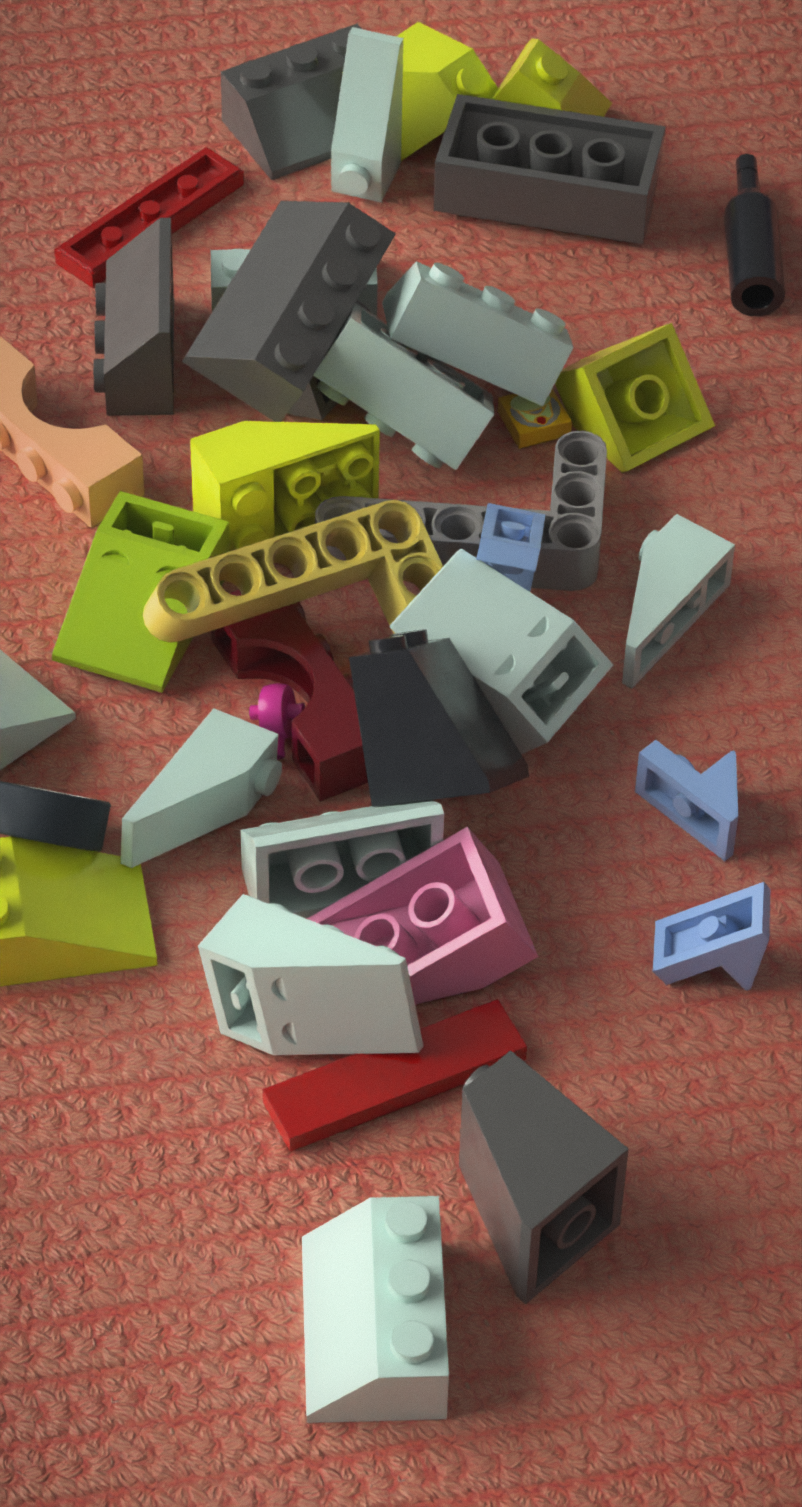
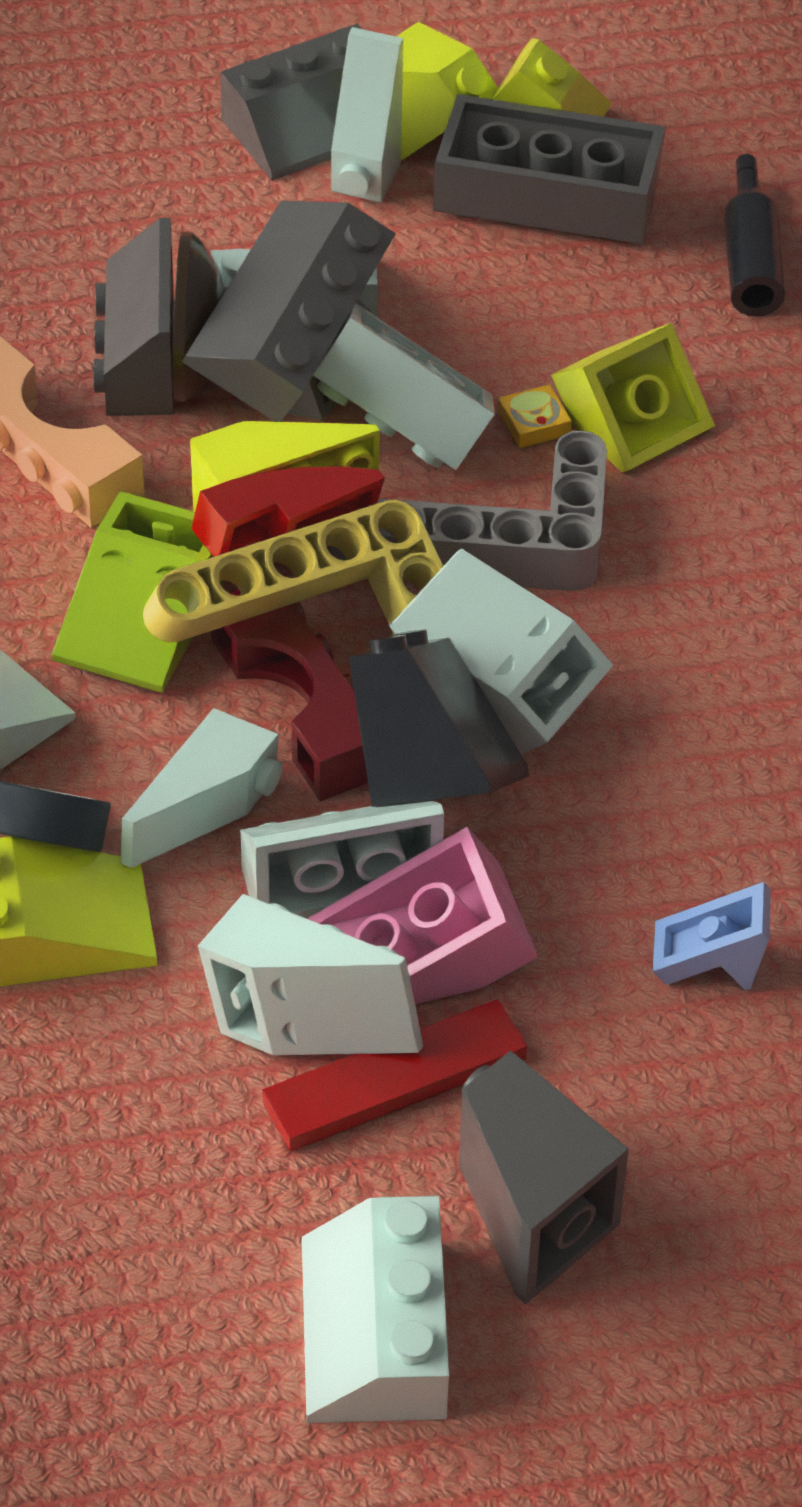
(177, 195): red tile -> none
(196, 296): none -> dark brown dish
(276, 711): dark pink piece -> none
(279, 503): none -> red slope
(477, 330): light aqua slope -> none
(511, 542): light blue slope -> none
(677, 582): light aqua slope -> none
(696, 802): light blue slope -> none

